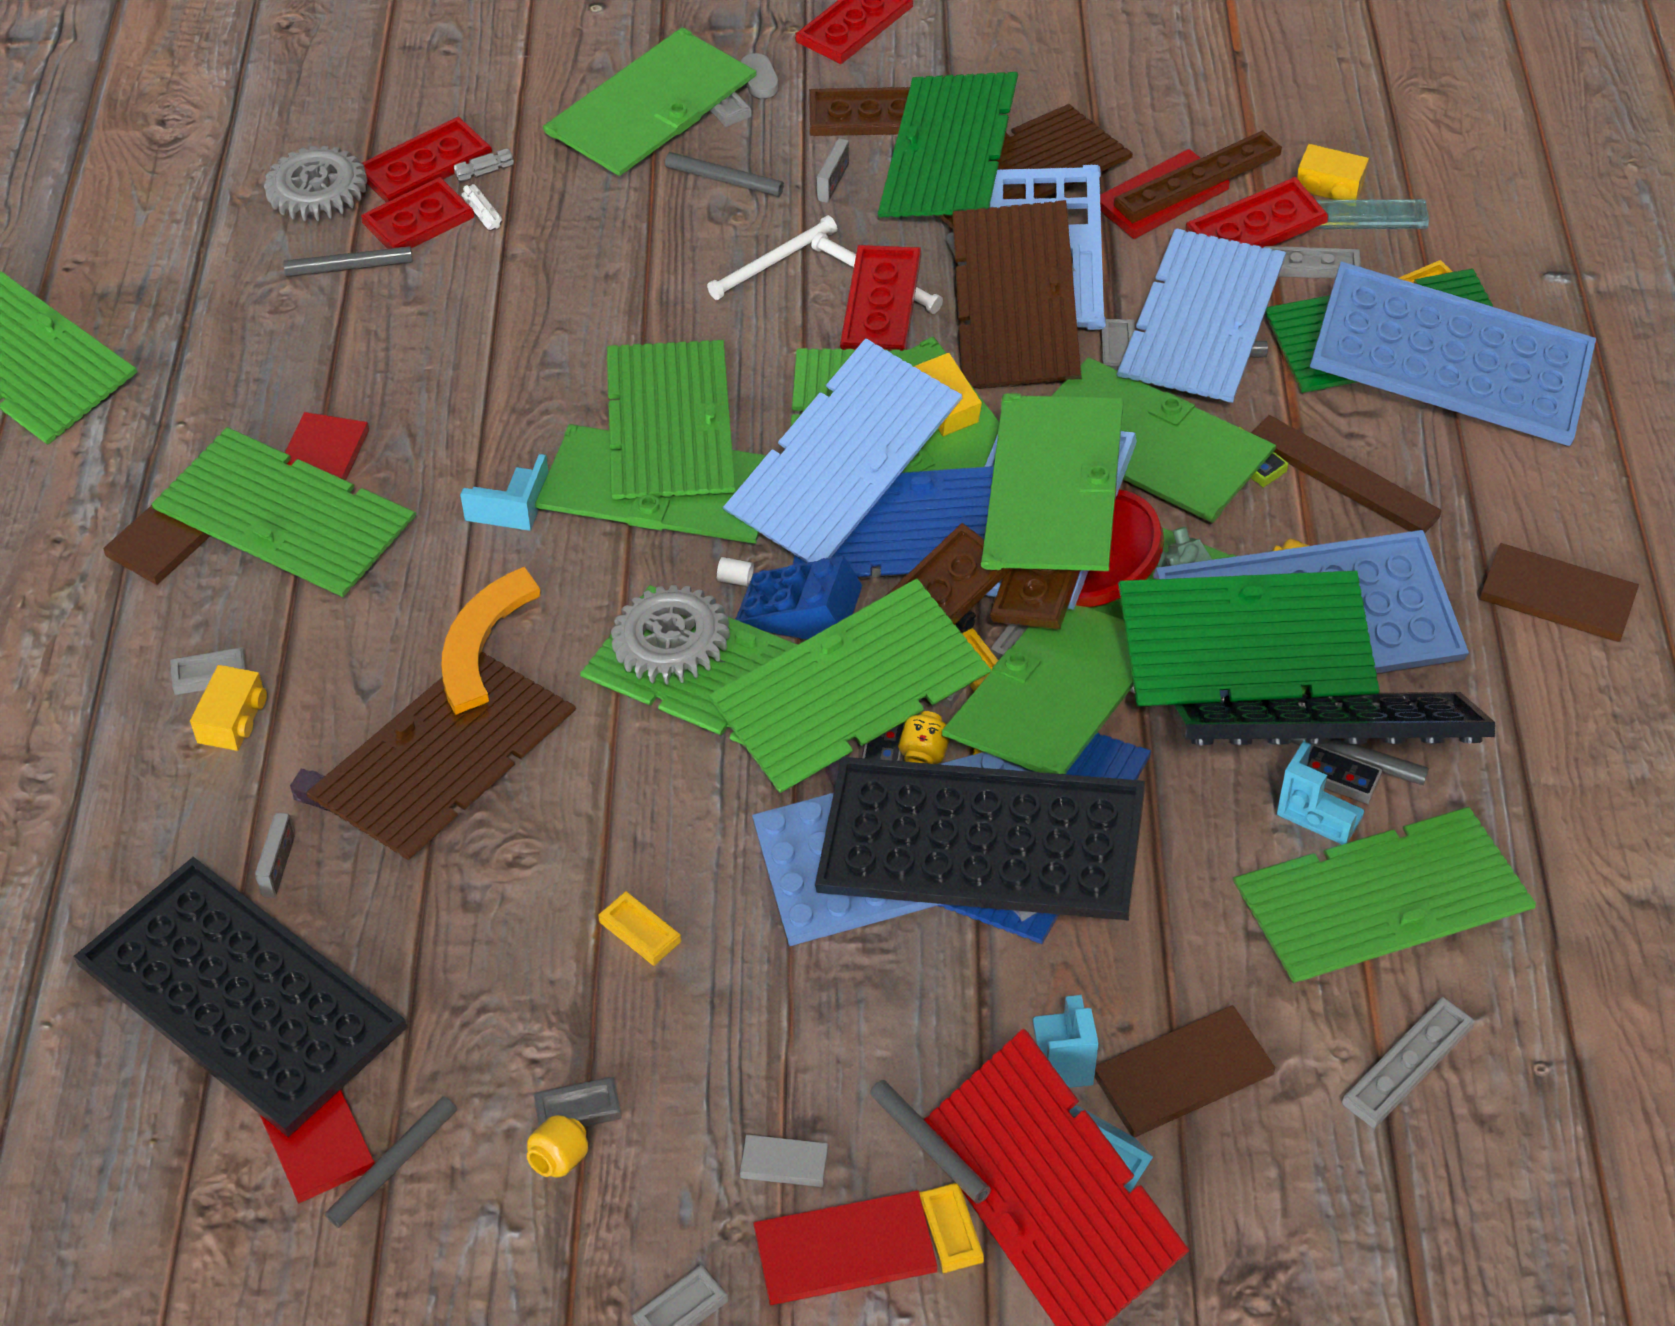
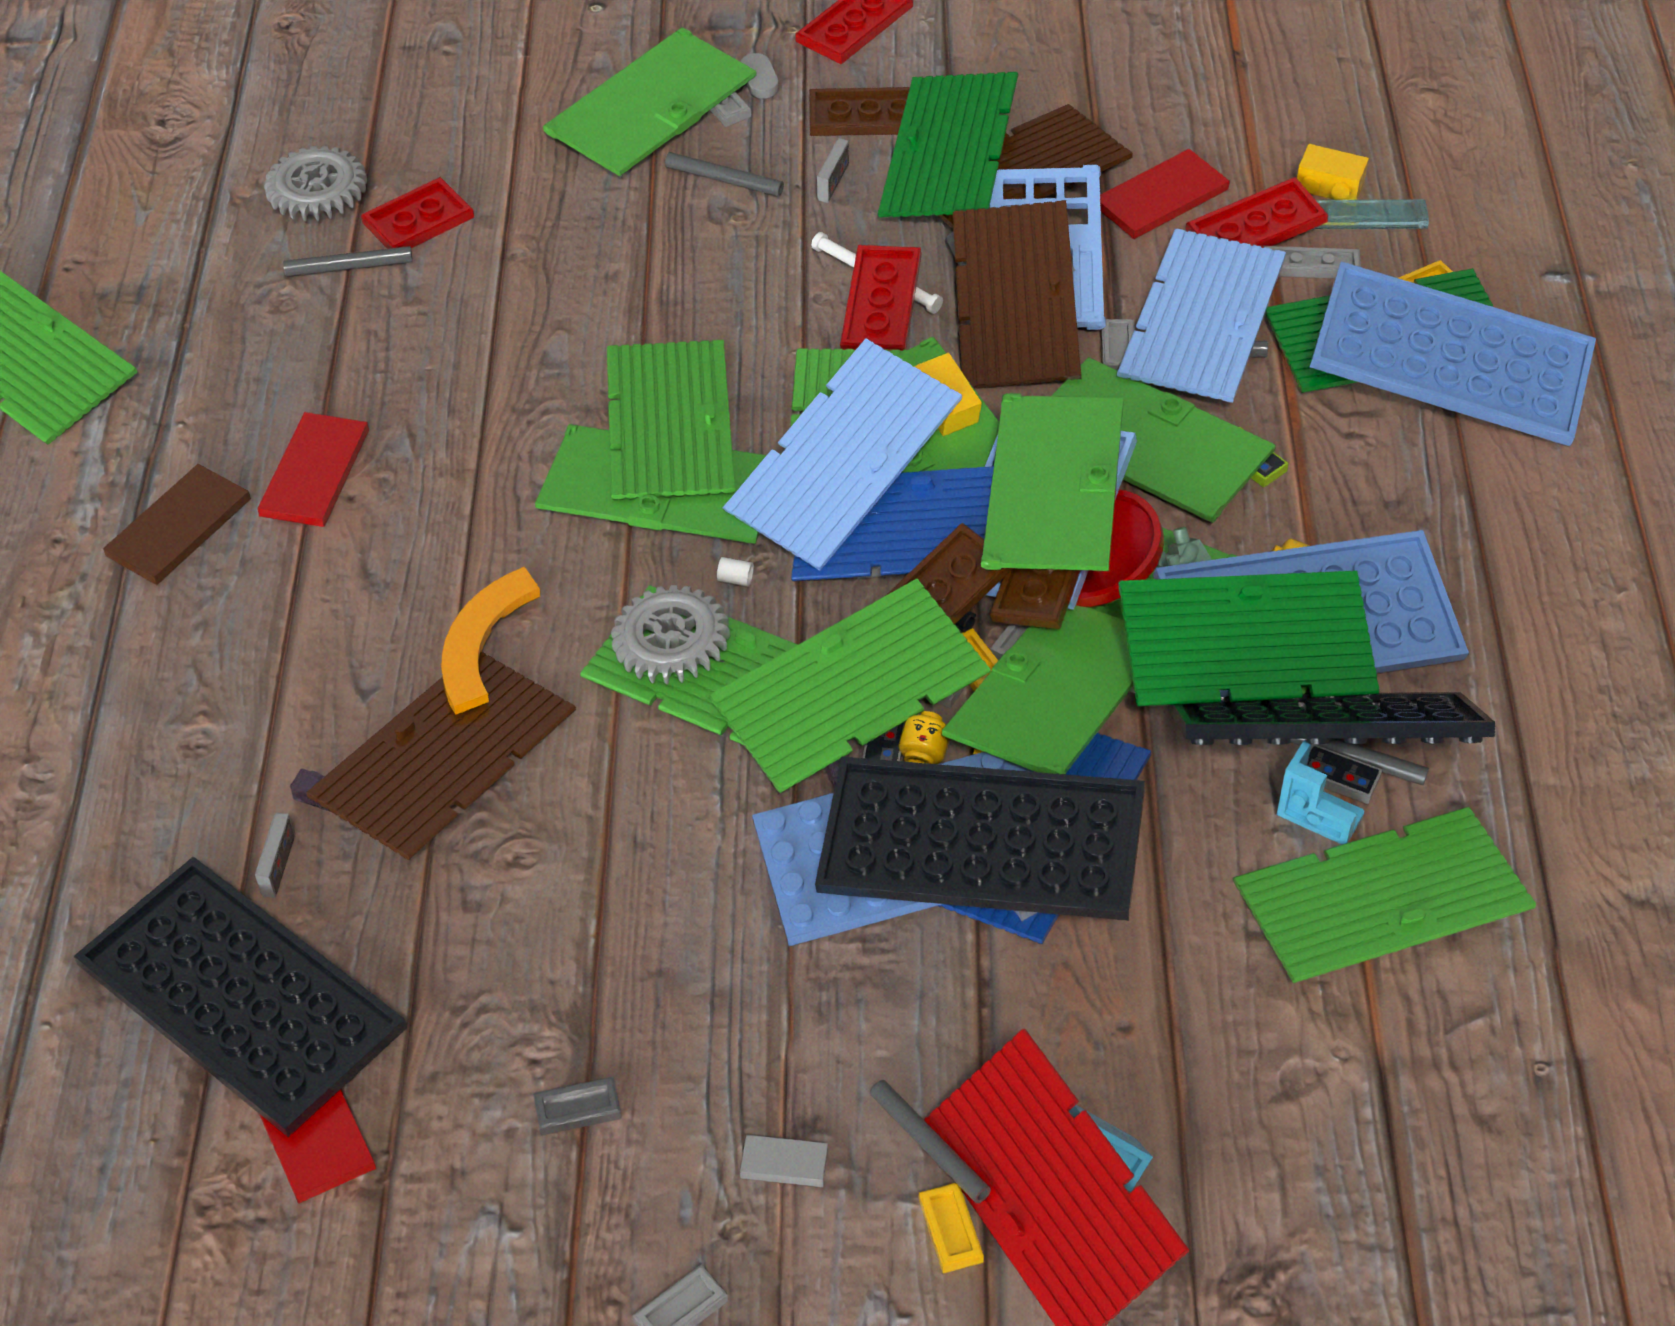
(195, 671): light grey tile -> none
(228, 707): yellow brick -> none
(284, 512): bright green door -> none
(390, 1162): dark grey piece -> none
(424, 159): red tile -> none
(481, 207): white axle -> none
(483, 165): light grey axle -> none
(511, 507): medium azure panel -> none
(557, 1146): yellow head -> none
(639, 928): yellow tile -> none
(717, 288): white bar -> none
(801, 597): blue slope -> none
(844, 1247): red tile -> none
(1069, 1042): medium azure panel -> none
(1183, 1071): reddish brown tile -> none
(1197, 176): reddish brown tile -> none
(1348, 477): reddish brown tile -> none
(1408, 1062): light grey tile -> none
(1559, 592): reddish brown tile -> none

